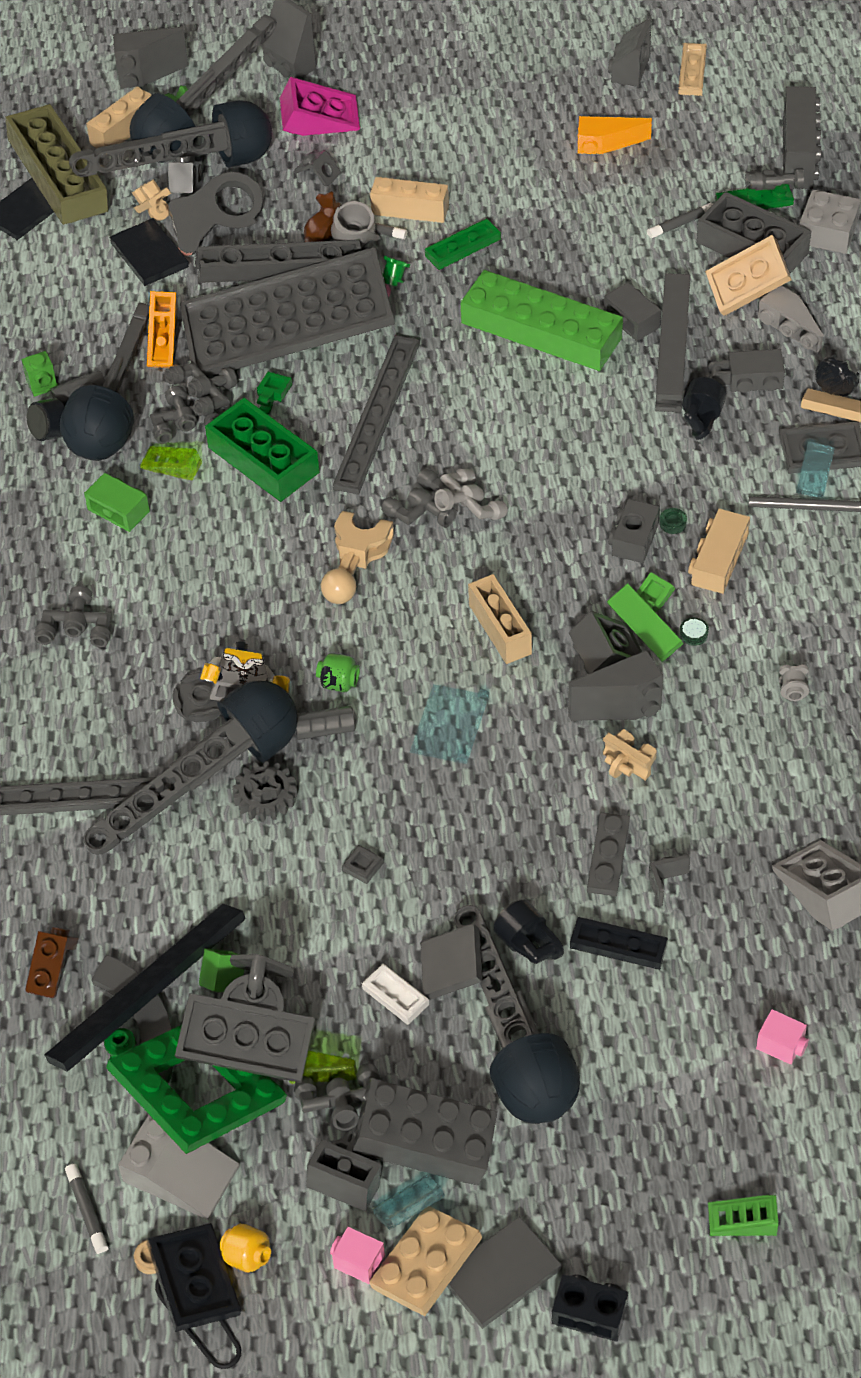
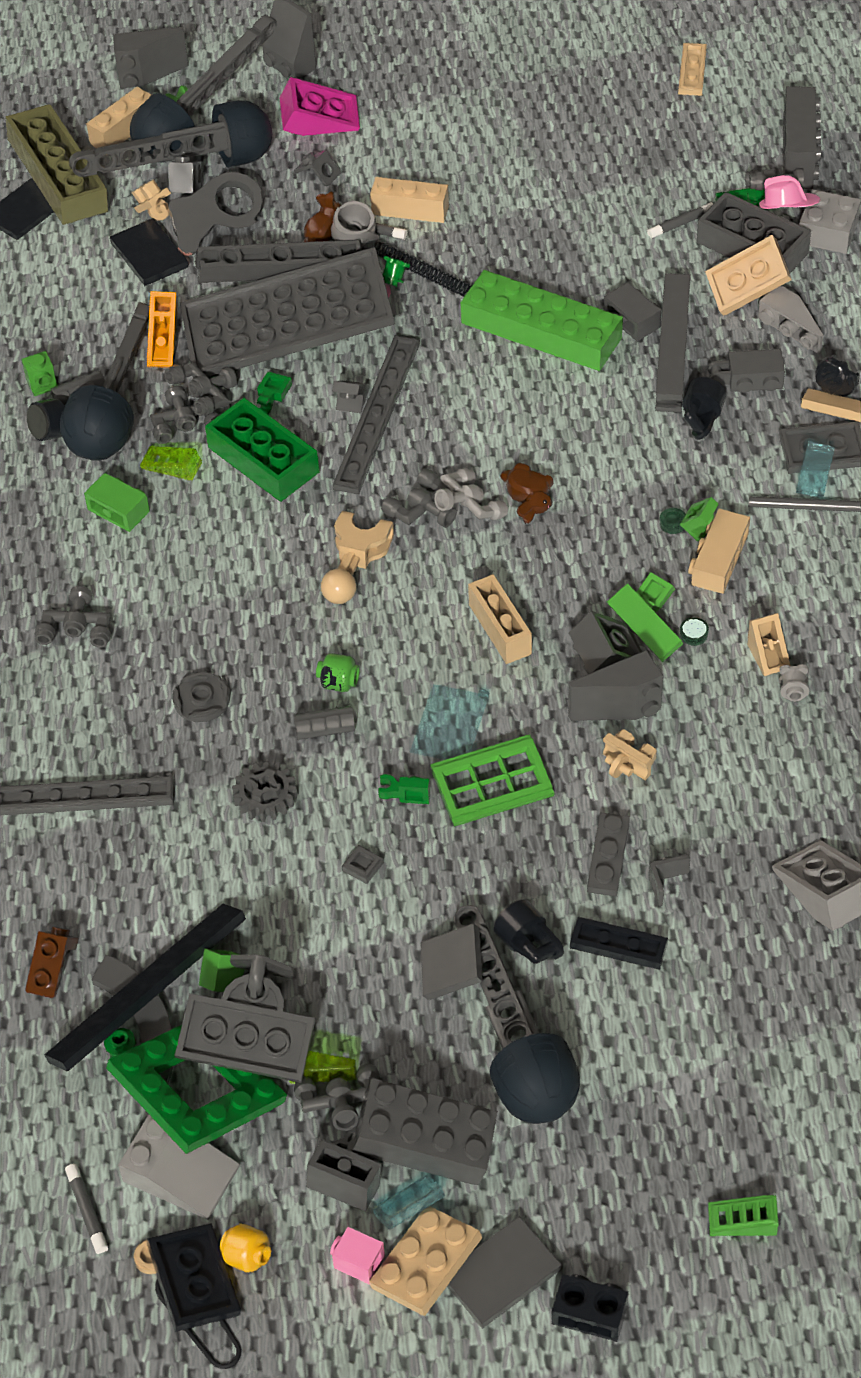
(236, 668): torso -> none
(257, 719): piece -> none
(350, 395): none -> dark grey slope
(395, 994): white plate -> none
(408, 789): none -> green plate
(426, 271): none -> black piece
(462, 244): green plate -> none
(501, 803): none -> bright green piece
(530, 489): none -> reddish brown animal
(607, 134): light orange slope -> none
(631, 56): dark grey slope -> none
(634, 530): dark grey brick -> none
(699, 517): none -> bright green bracket
(768, 643): none -> tan slope
(782, 1037): bright pink brick -> none
(786, 192): none -> bright pink piece

